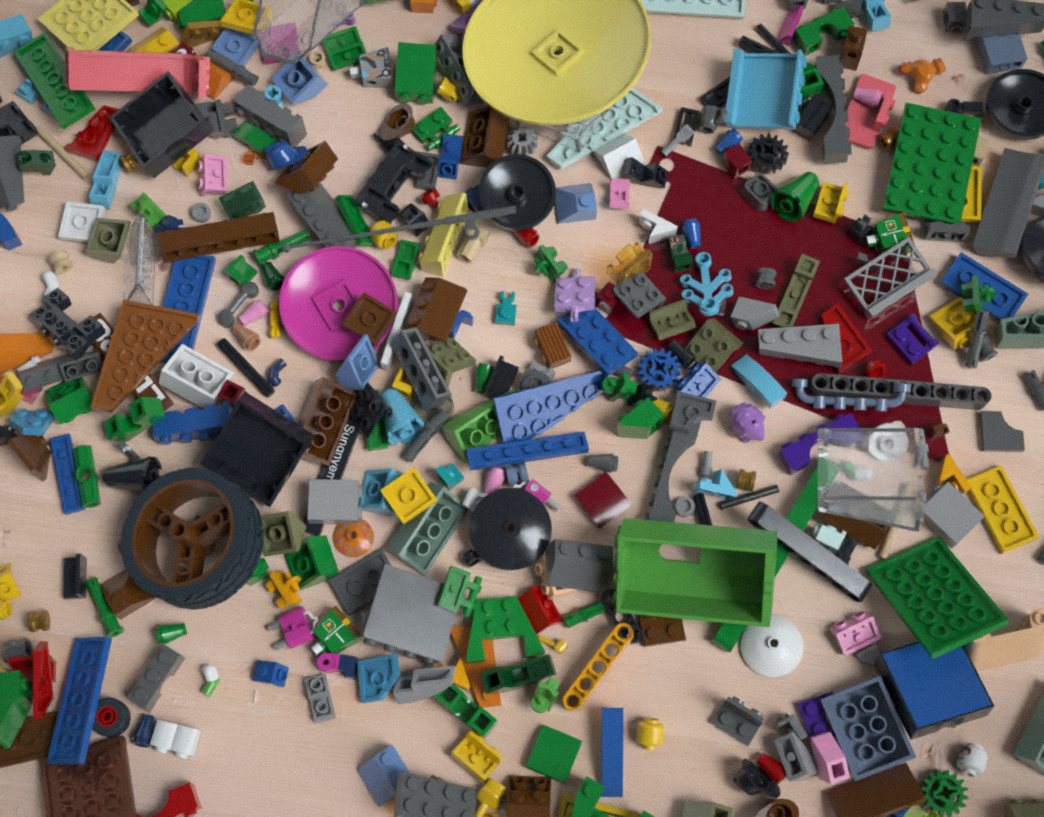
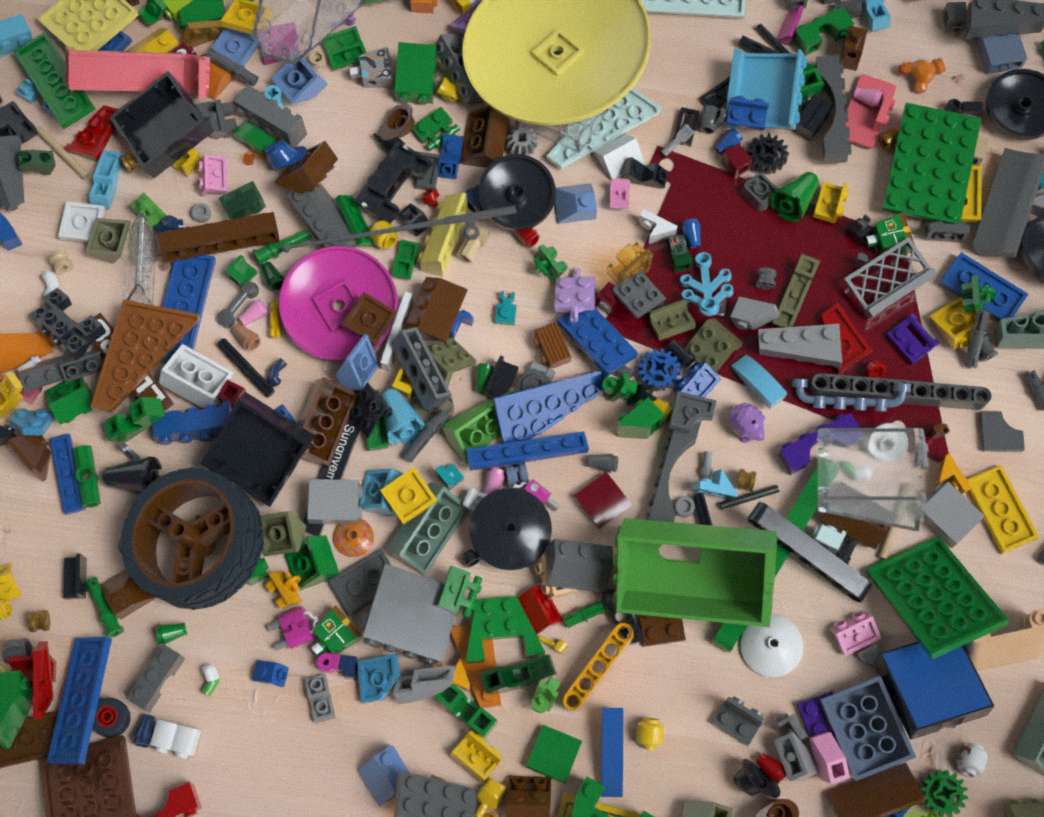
(747, 113): none -> blue bracket

